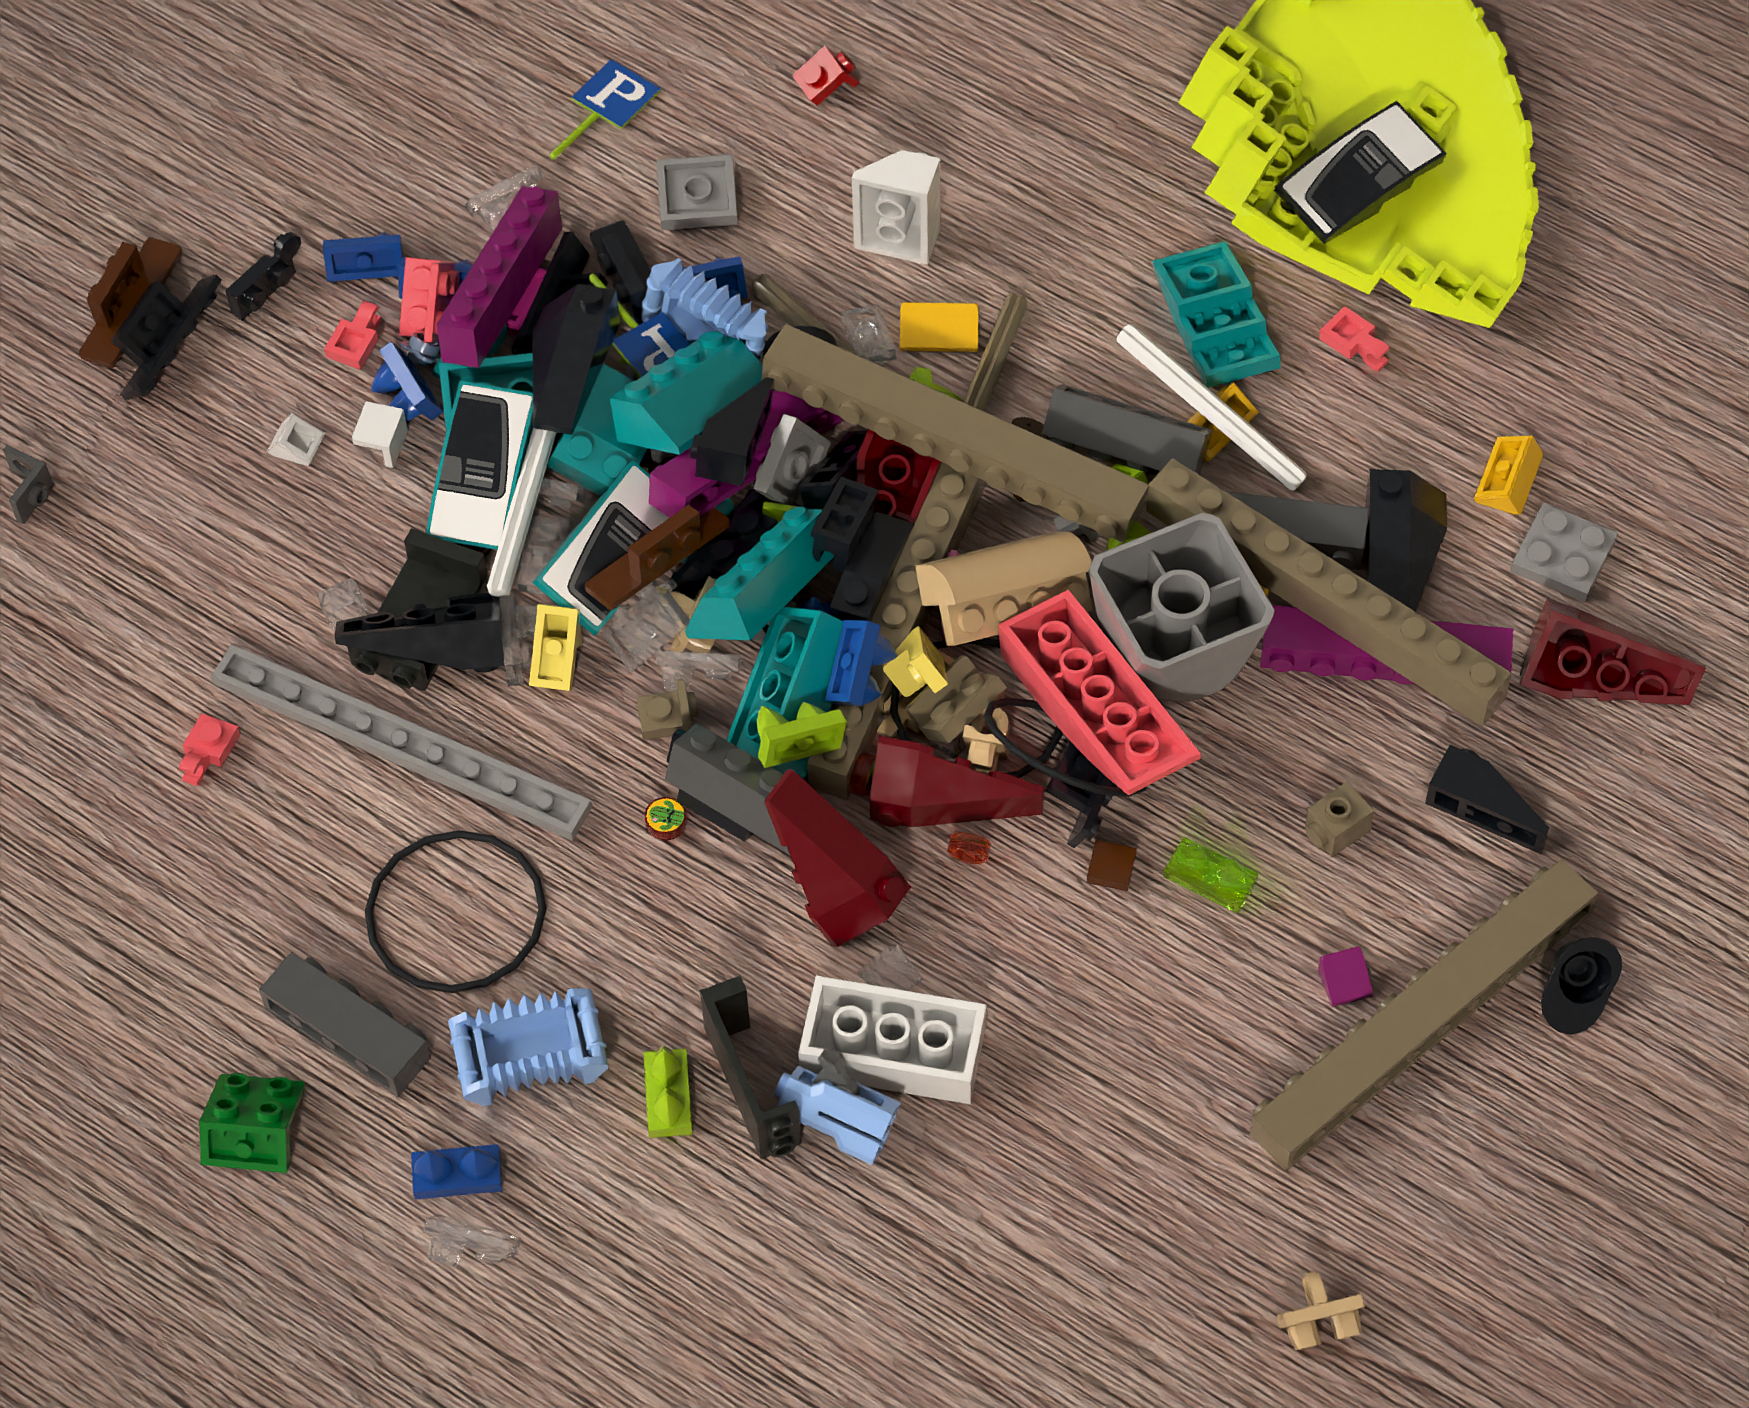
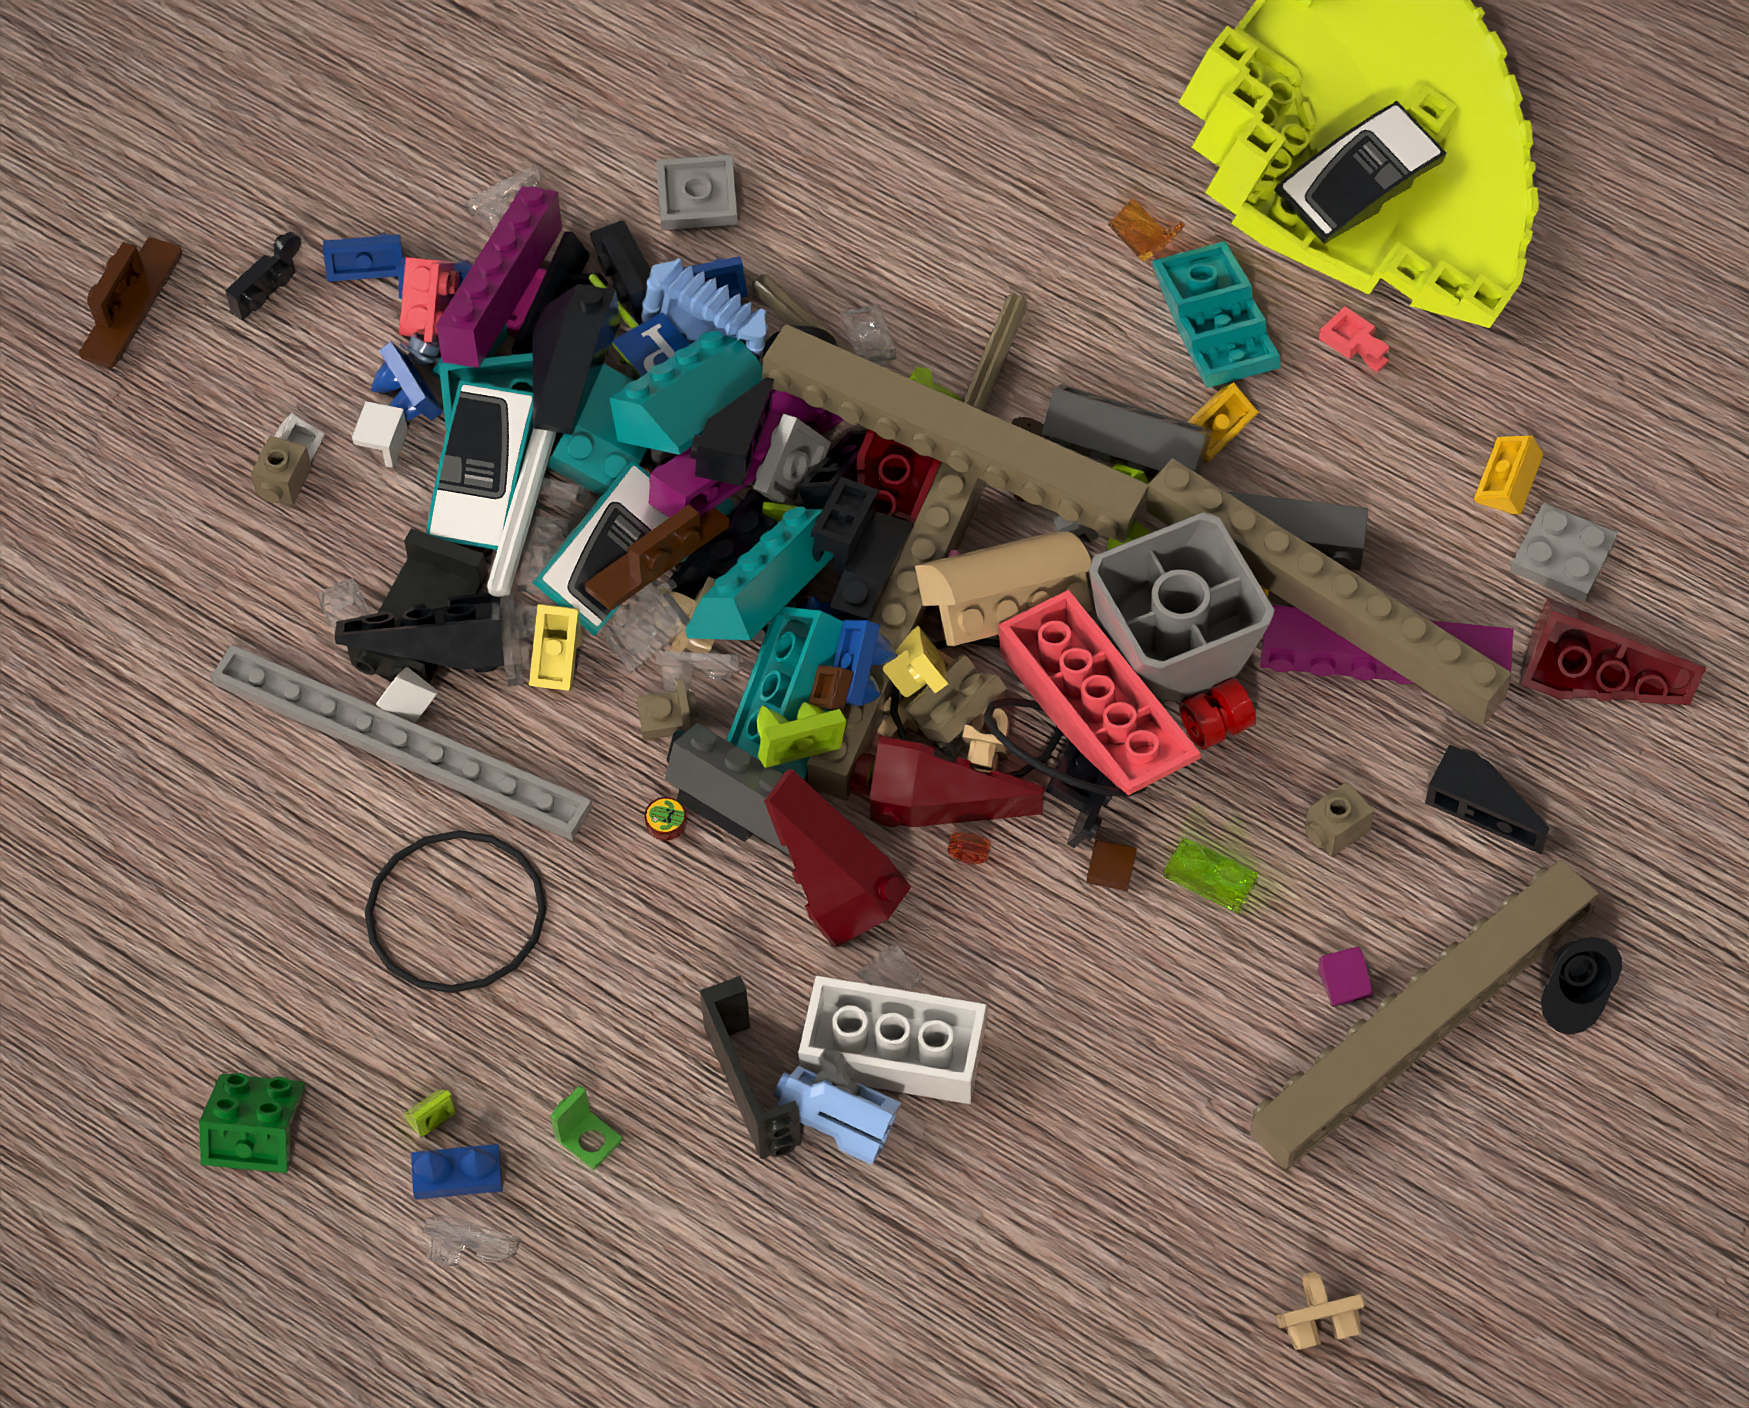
(33, 489): dark grey bracket -> none
(157, 328): black bracket -> none
(207, 743): coral plate -> none
(281, 470): none -> dark tan brick
(345, 1023): dark grey brick -> none
(355, 340): coral plate -> none
(407, 696): none -> white slope
(431, 1112): none -> lime slope
(528, 1044): light blue piece -> none
(573, 1119): none -> bright green bracket
(613, 95): blue piece -> none
(667, 1092): lime tile -> none
(825, 74): bracket -> none
(830, 688): none -> reddish brown tile
(898, 206): white slope -> none
(939, 327): yellow slope -> none
(1141, 231): none -> clear orange bracket
(1211, 407): white axle -> none
(1213, 715): none -> red wheel
(1403, 532): black wedge -> none

